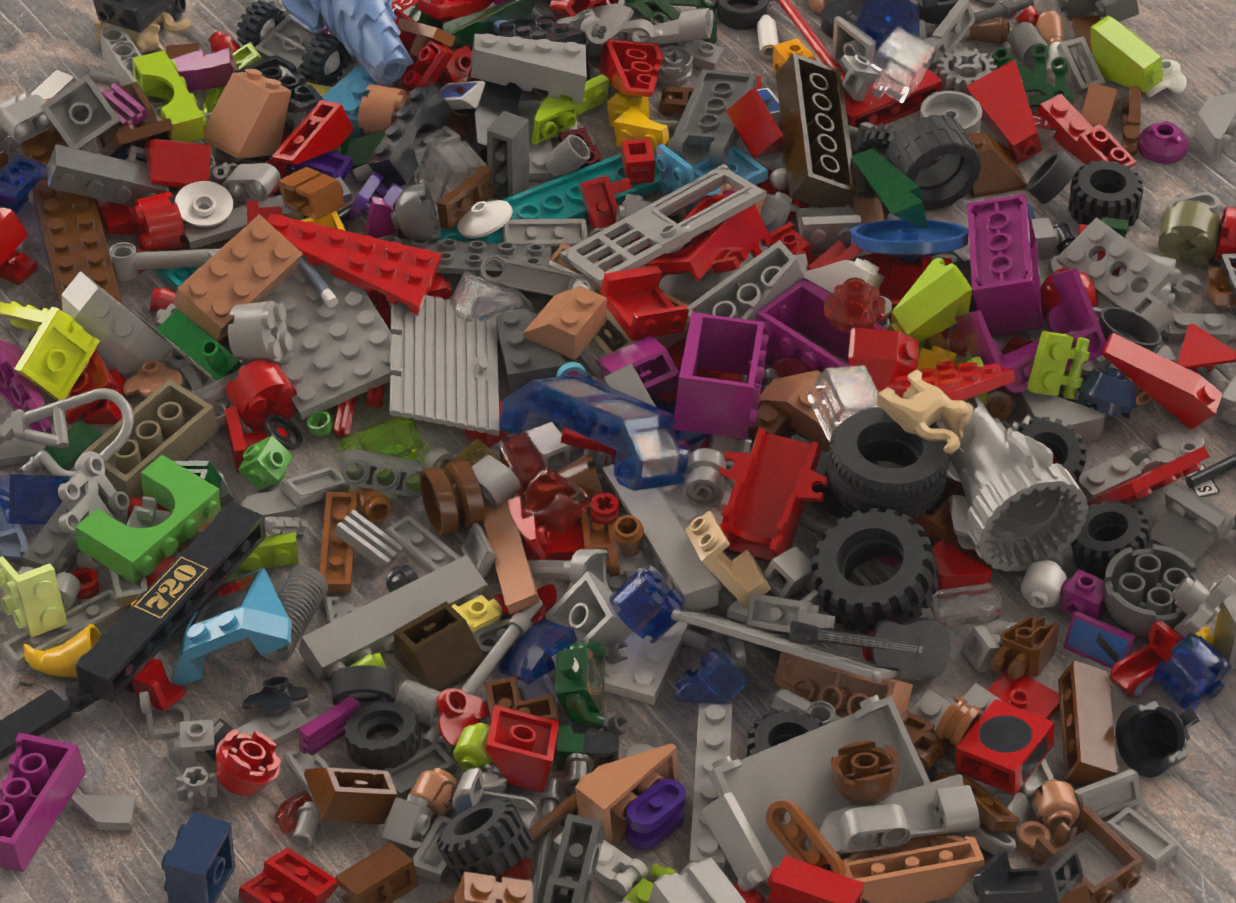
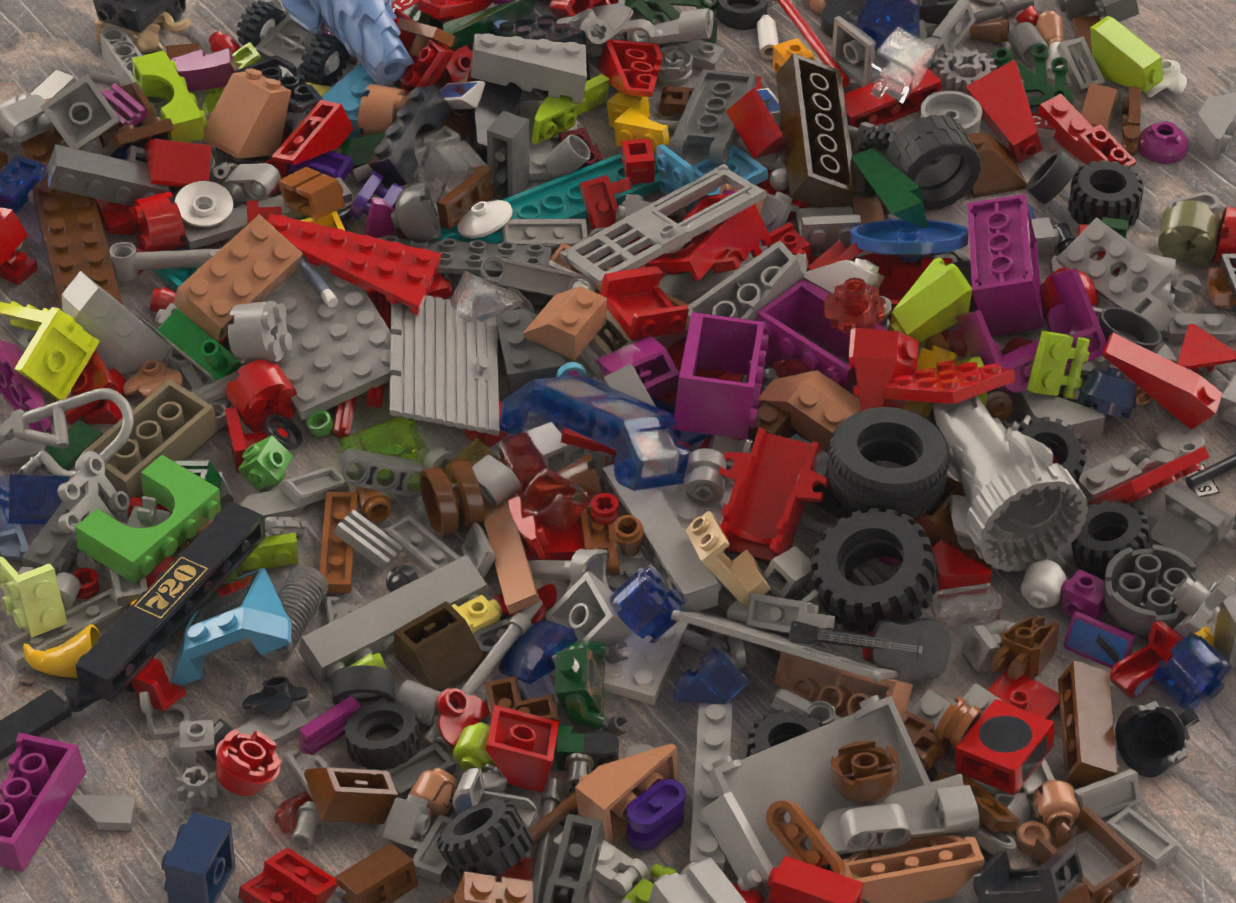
(841, 394): clear plate -> none
(859, 76): light grey bracket -> none
(922, 407): tan animal -> none

